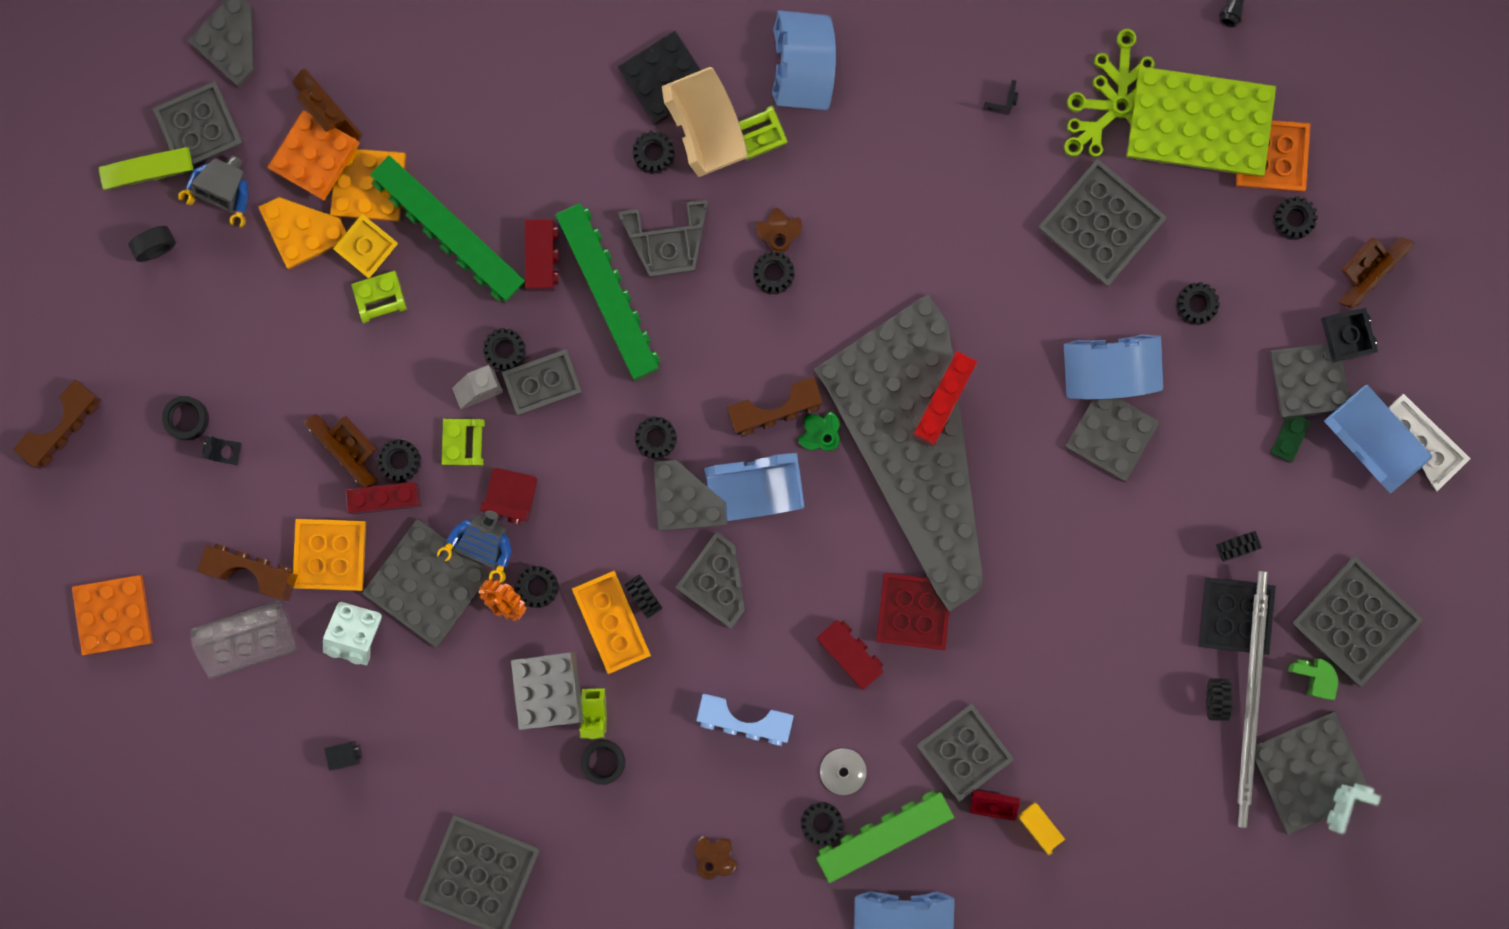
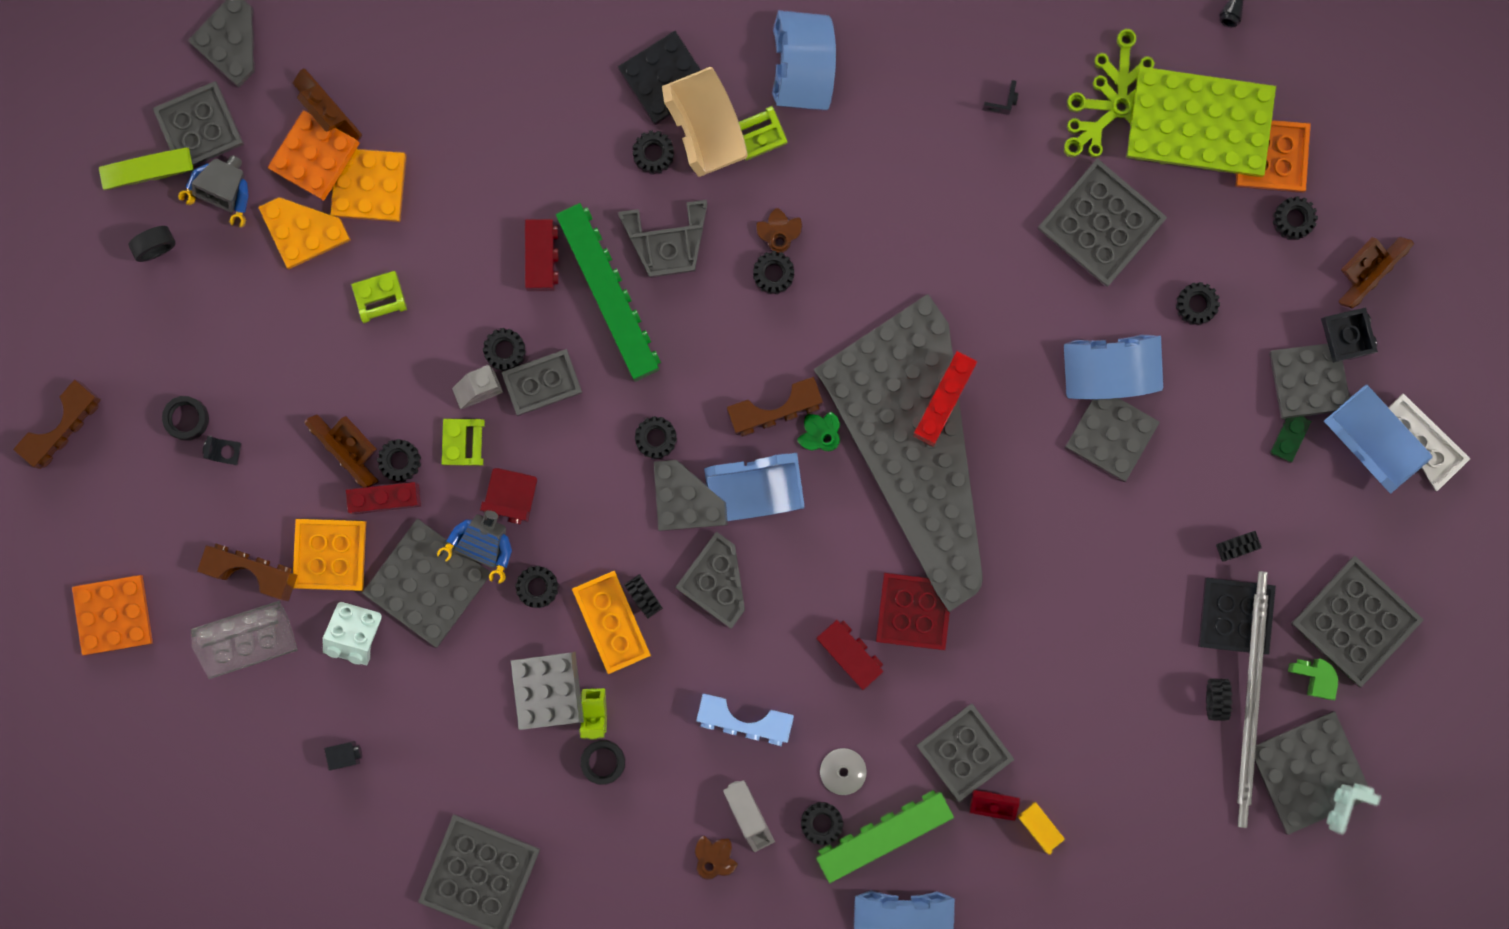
(365, 246): yellow plate -> none
(447, 229): green brick -> none
(502, 600): orange gear -> none
(748, 815): none -> light grey slope

